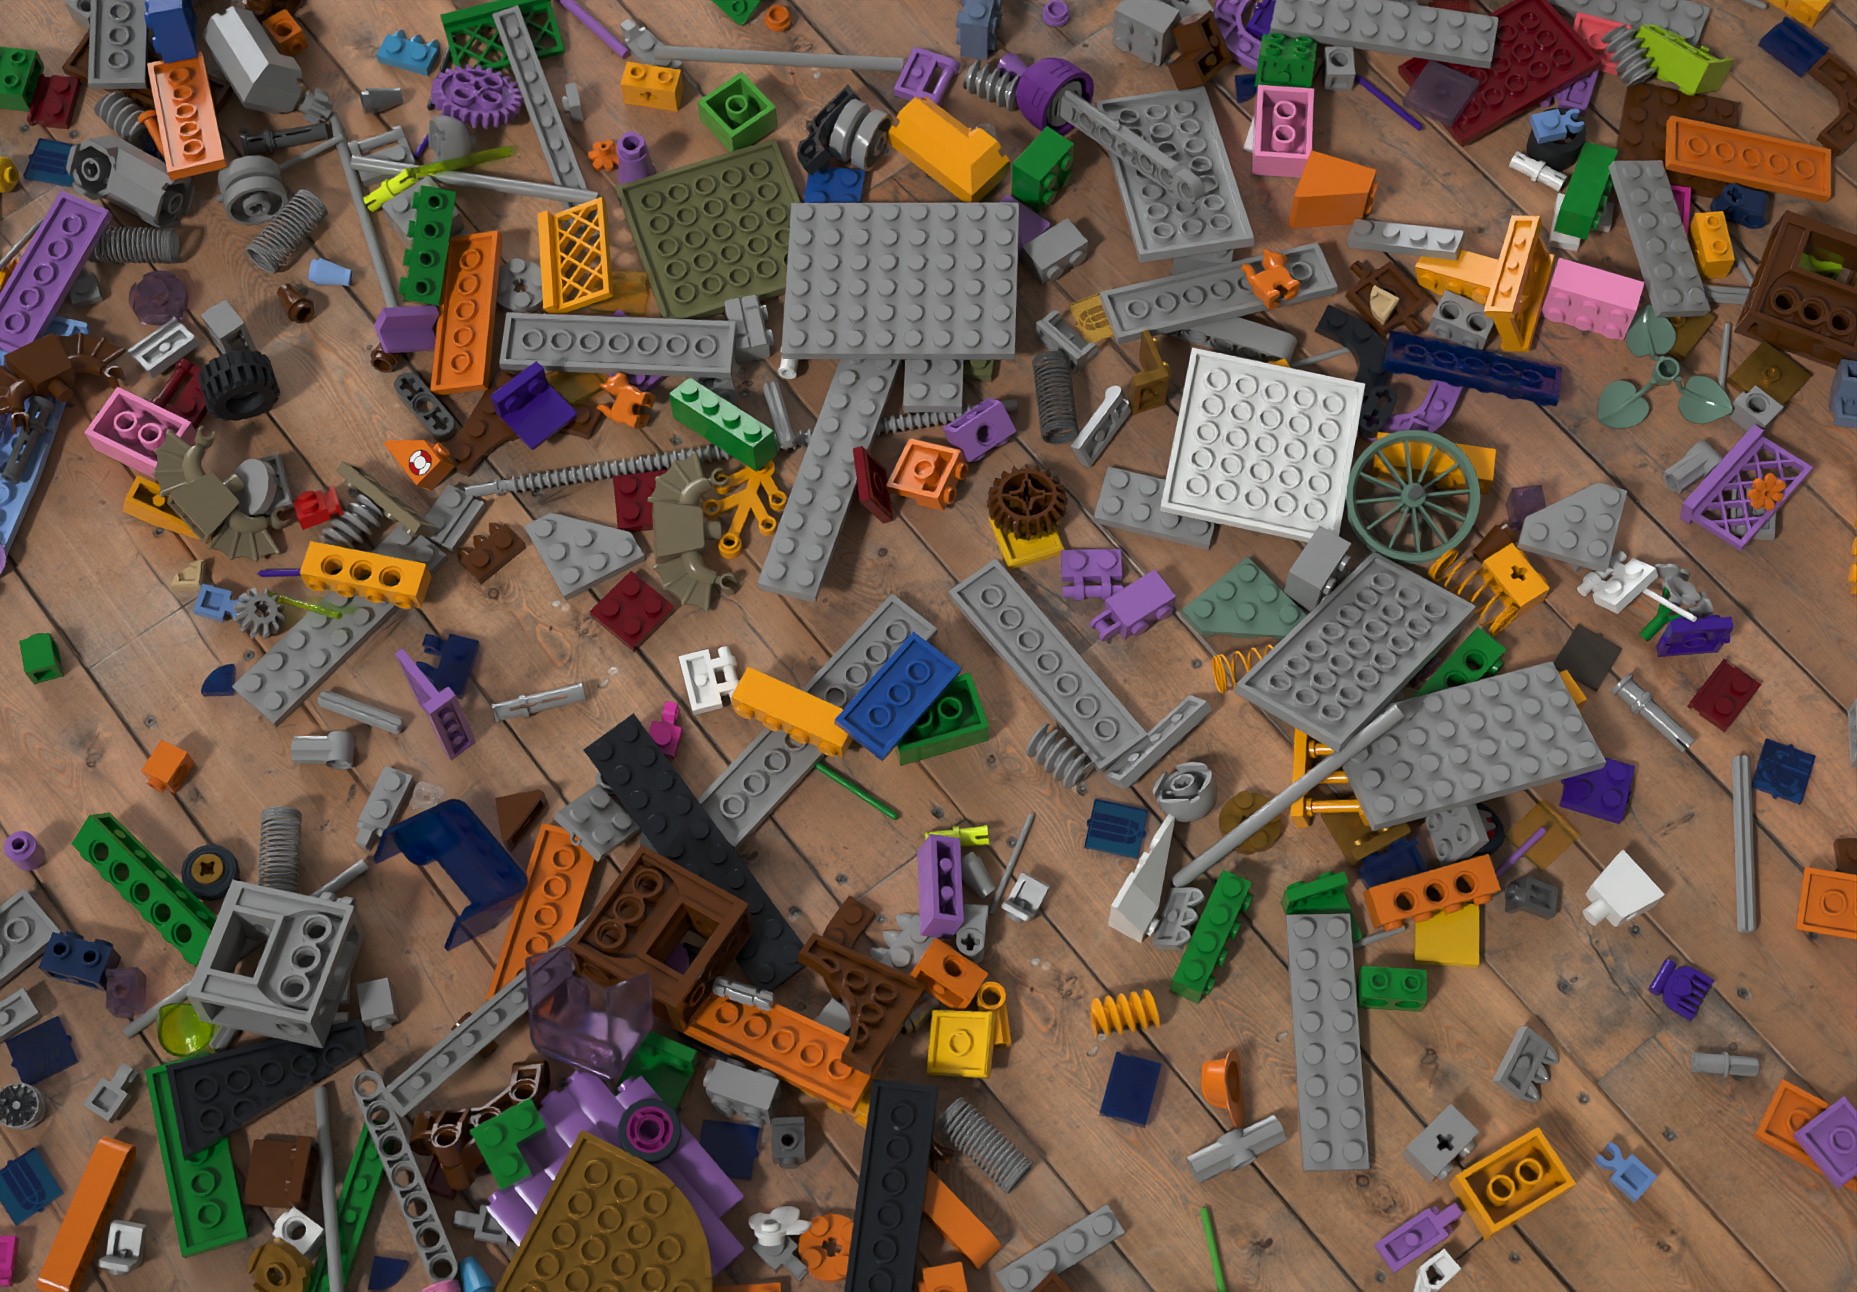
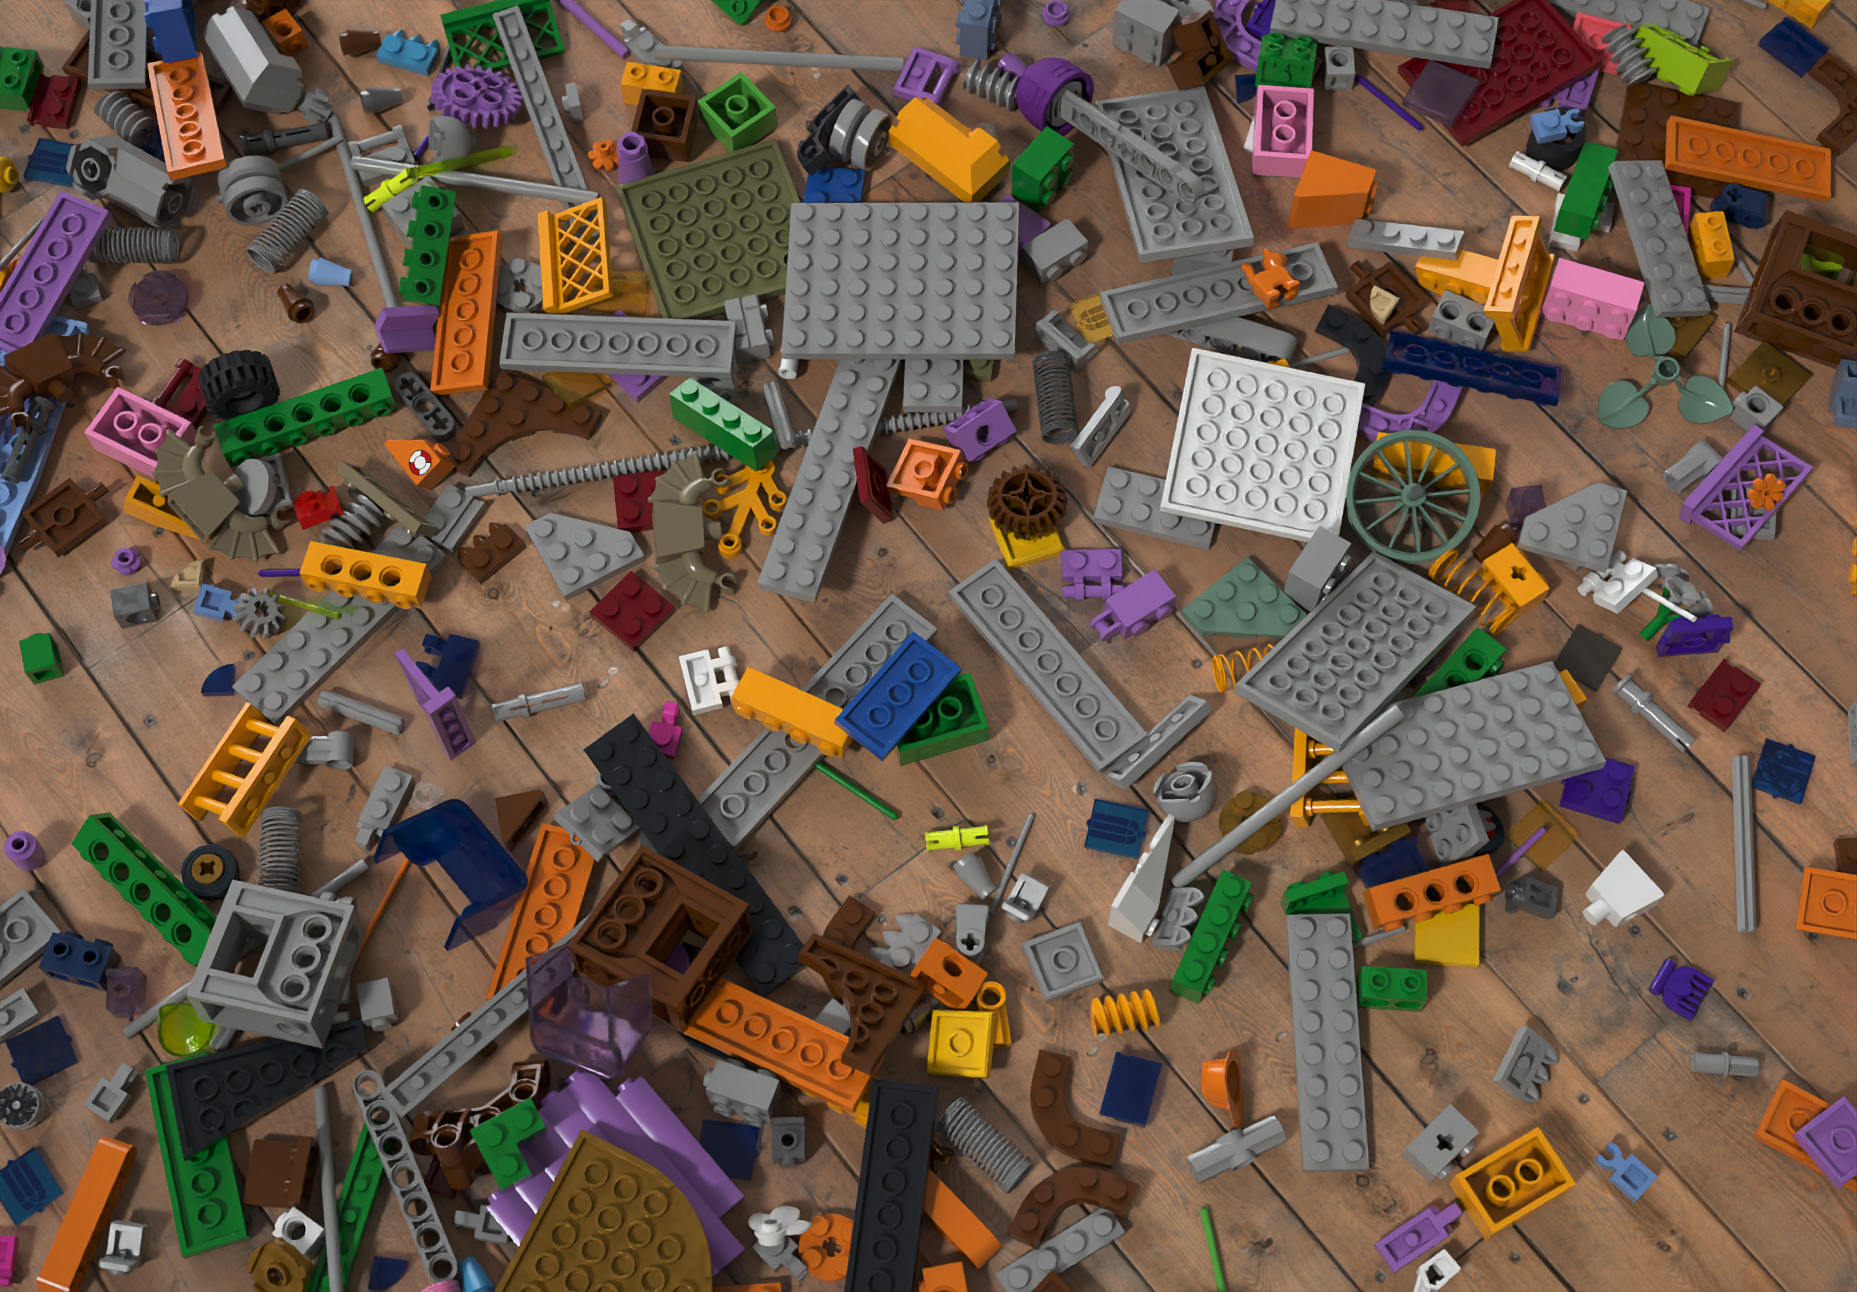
(64, 517): none -> reddish brown plate
(129, 567): none -> medium lavender plate
(135, 605): none -> flat silver brick
(148, 118): orange piece -> none
(163, 347): light grey plate -> none
(167, 767): orange brick -> none
(227, 328): light grey brick -> none
(261, 781): none -> light orange fence
(291, 412): none -> green brick
(357, 42): none -> reddish brown cone
(382, 906): none -> orange axle
(532, 406): dark purple bracket -> none
(628, 402): orange animal -> none
(655, 1112): wheel -> none
(664, 1066): green bracket -> none
(667, 123): none -> reddish brown brick
(743, 993): light grey axle -> none
(940, 886): medium lavender brick -> none
(1057, 758): light grey piece -> none
(1057, 1124): none -> reddish brown plate
(1062, 962): none -> light grey plate
(1067, 1189): none -> reddish brown plate
(1151, 385): pearl gold bracket -> none
(1382, 414): black beam -> none

